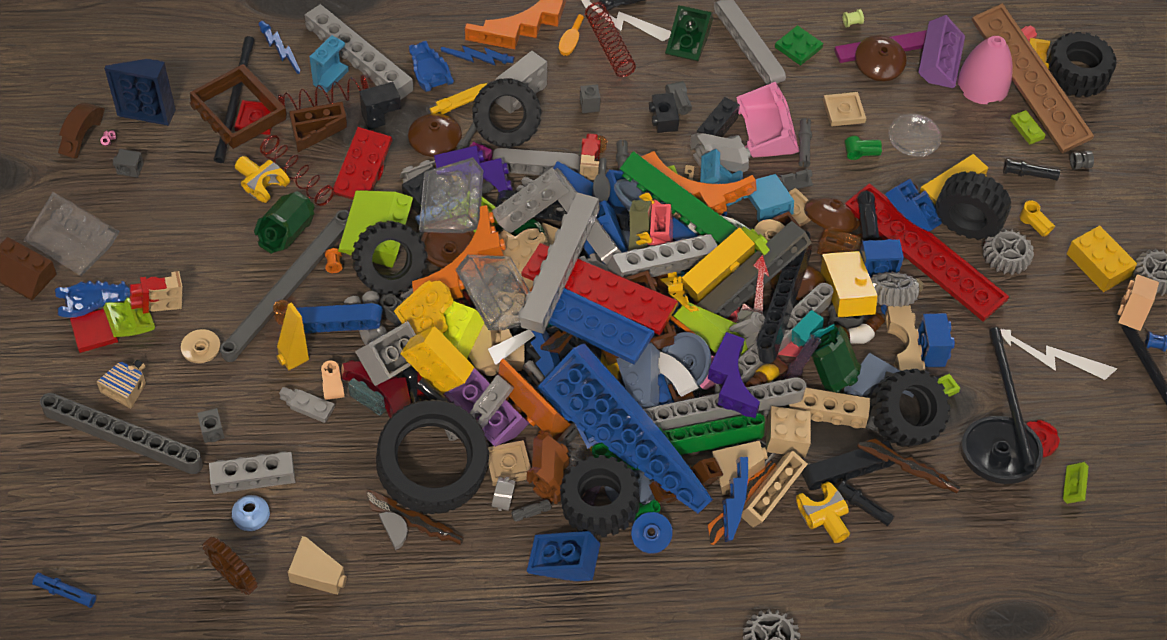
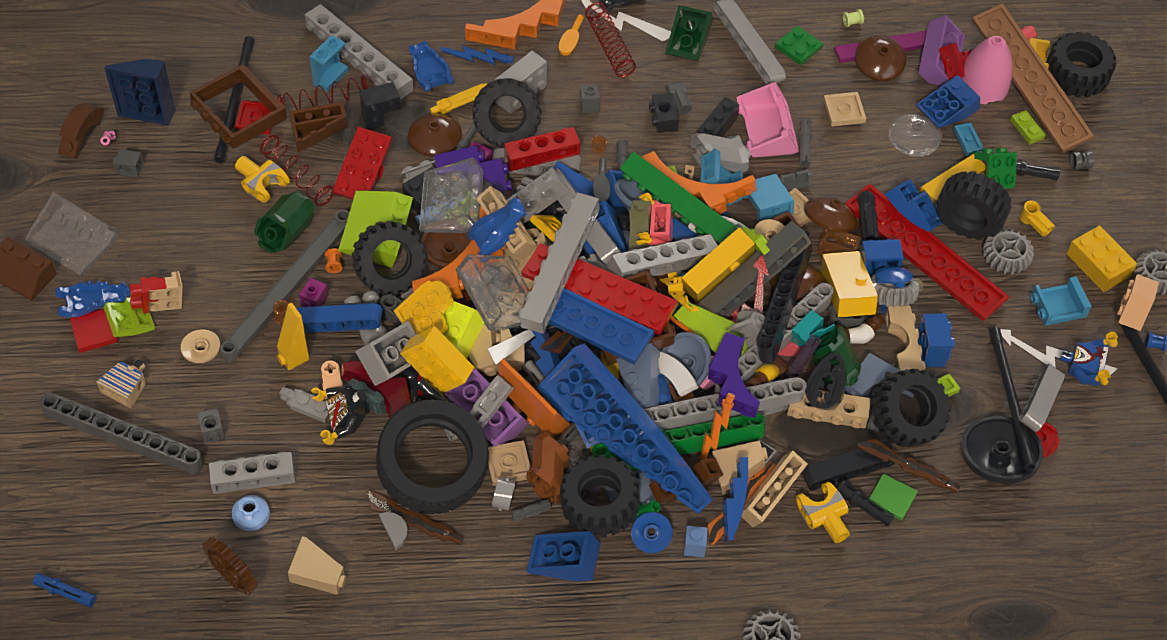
(266, 30): piece -> none
(313, 294): none -> magenta brick
(344, 410): none -> torso
(493, 230): none -> blue animal
(520, 242): none -> tan brick
(542, 149): none -> red brick
(547, 224): none -> yellow tile
(590, 157): hips -> none
(695, 541): none -> medium blue brick
(717, 421): none -> orange piece
(788, 431): tan brick -> none
(837, 388): none -> black piece
(857, 148): green piece -> none
(893, 274): none -> blue dish
(893, 496): none -> bright green piece
(950, 103): none -> blue slope
(953, 60): none -> red bracket
(968, 139): none -> dark azure plate
(1000, 165): none -> green bracket
(1042, 398): none -> light grey beam
(1061, 302): none -> dark azure panel
(1075, 483): lime plate -> none
(1089, 360): none -> torso

